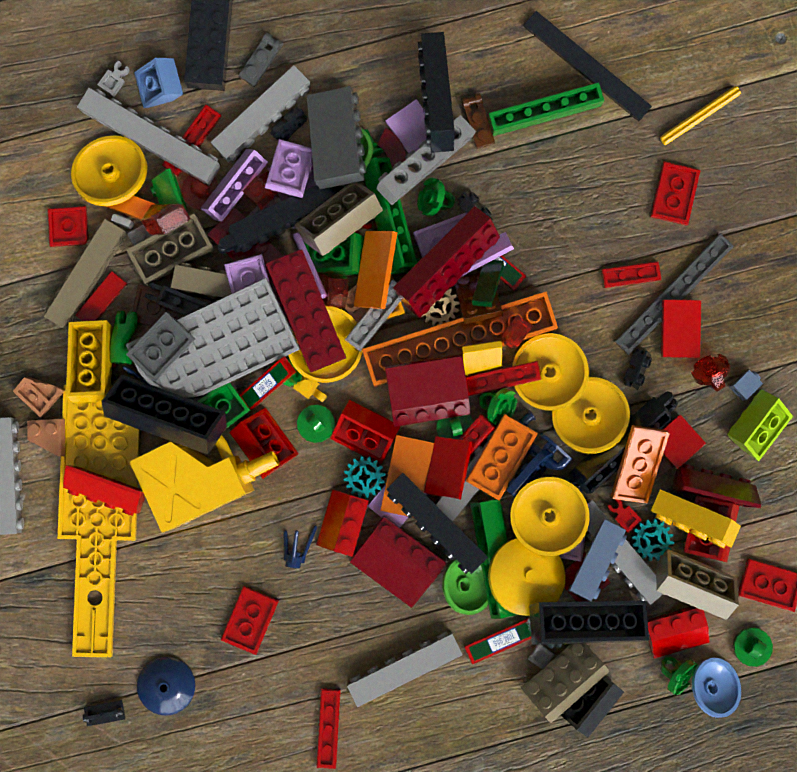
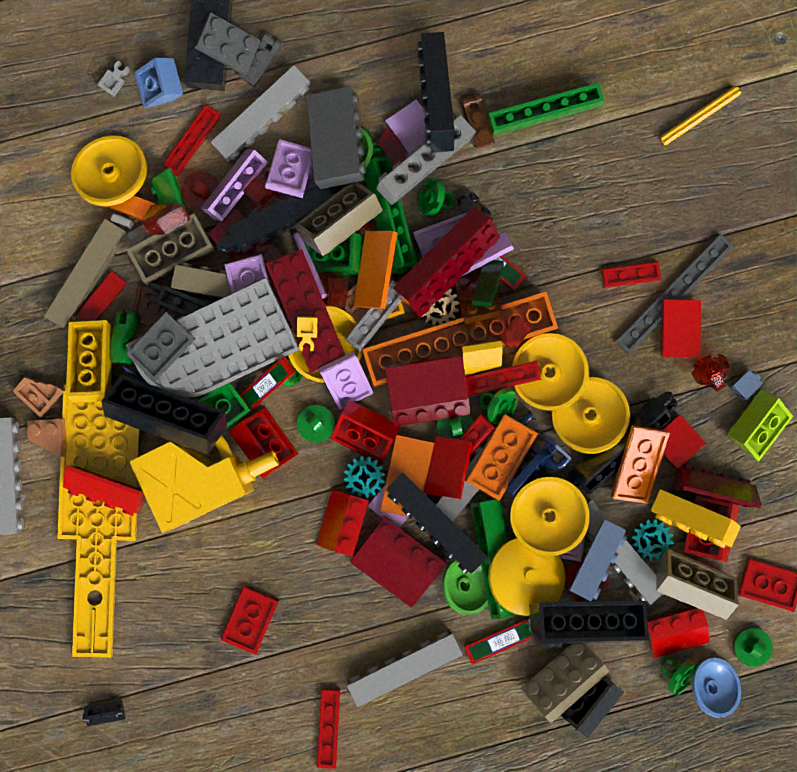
(68, 226): red tile -> none
(149, 136): light grey brick -> none
(177, 678): dark blue dish -> none
(227, 43): none -> dark grey plate
(293, 557): dark blue plant -> none
(295, 119): black hinge -> none
(306, 328): none -> yellow plate
(308, 388): yellow plate -> none
(346, 380): none -> lavender tile
(541, 656): light grey tile -> none
(587, 66): black tile -> none
(625, 516): red plate -> none
(641, 362): black hinge -> none
(675, 193): red tile -> none

